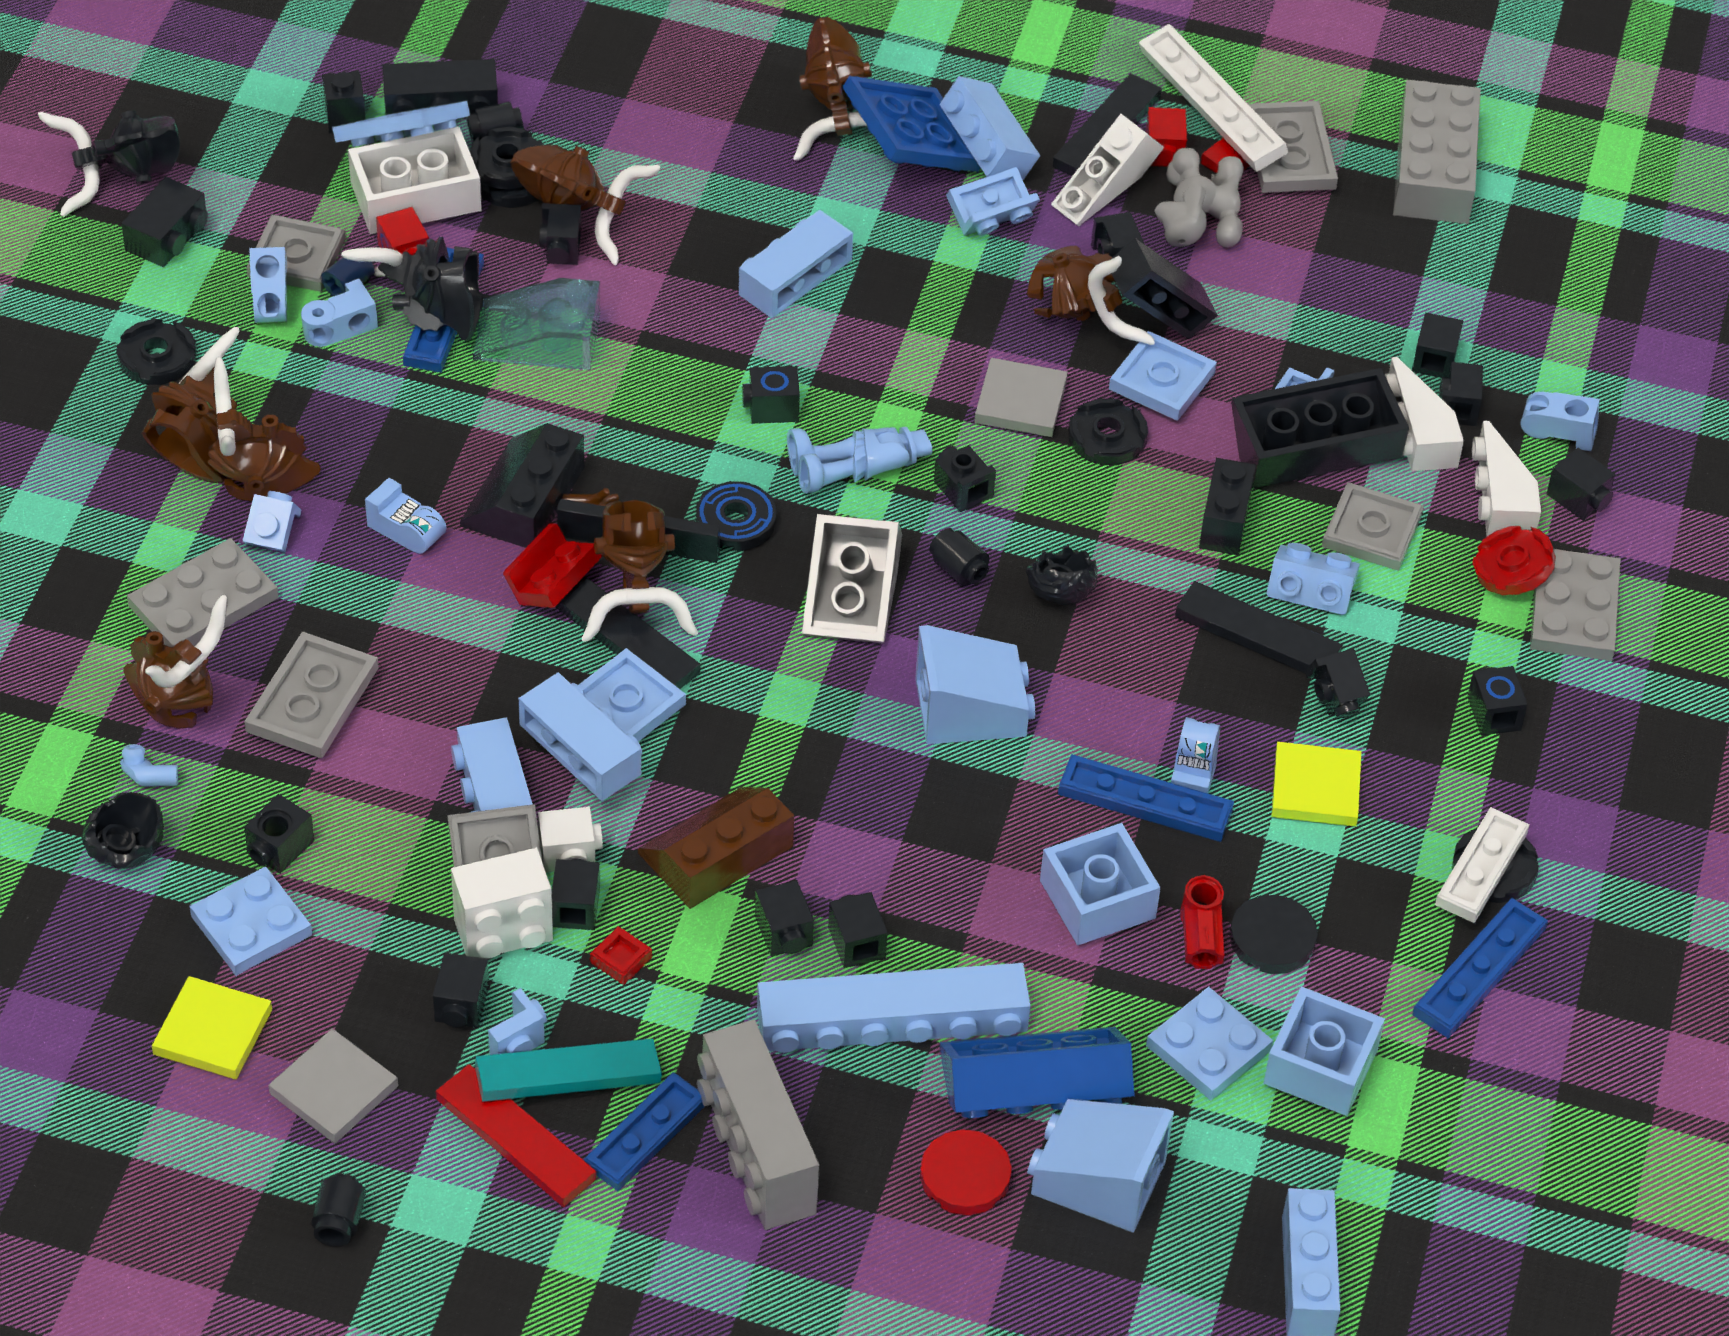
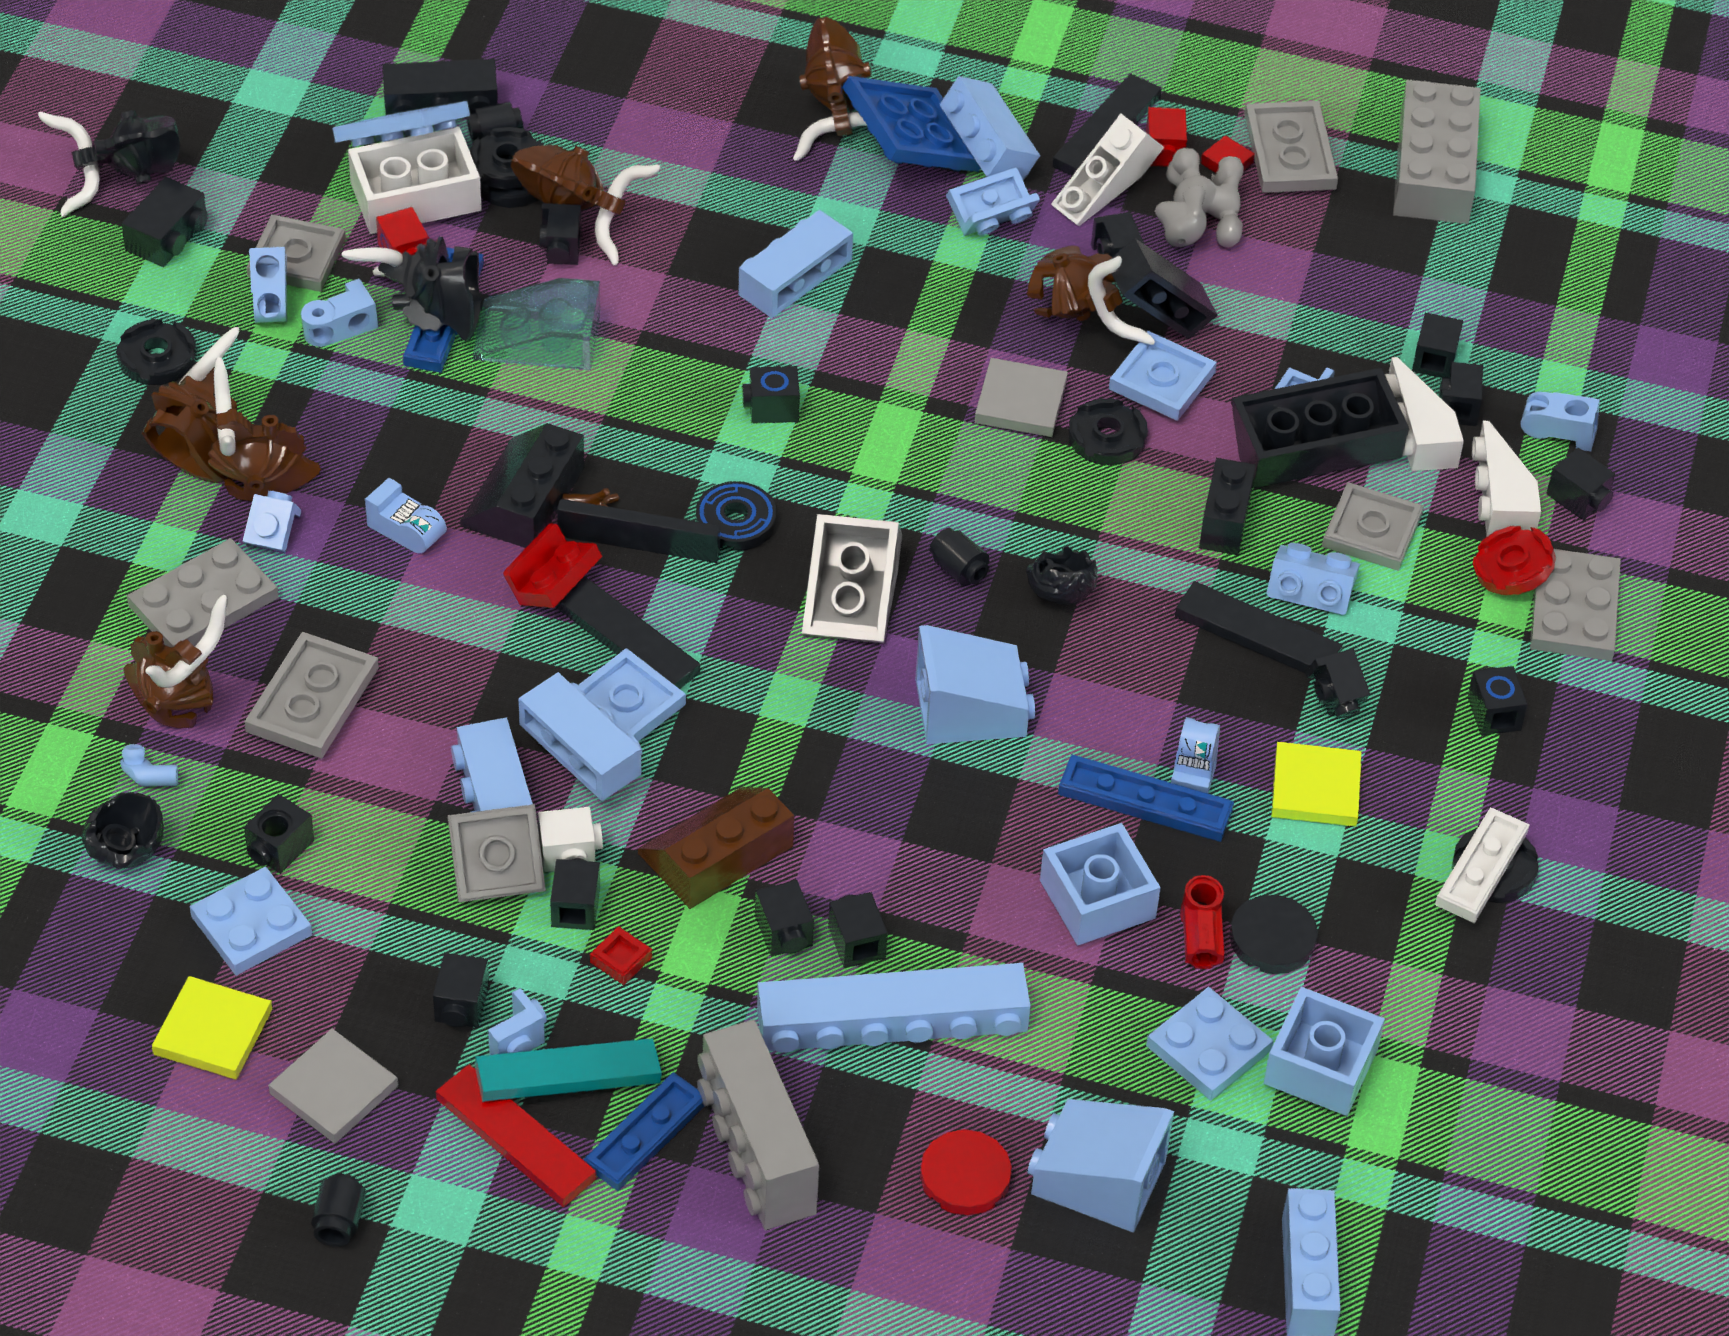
(343, 98): black brick -> none
(344, 272): dark blue piece -> none
(502, 904): white brick -> none
(635, 545): reddish brown helmet -> none
(861, 455): light blue piece -> none
(959, 471): black brick -> none
(1037, 1070): blue slope -> none
(1213, 98): white plate -> none
(1479, 968): blue tile -> none

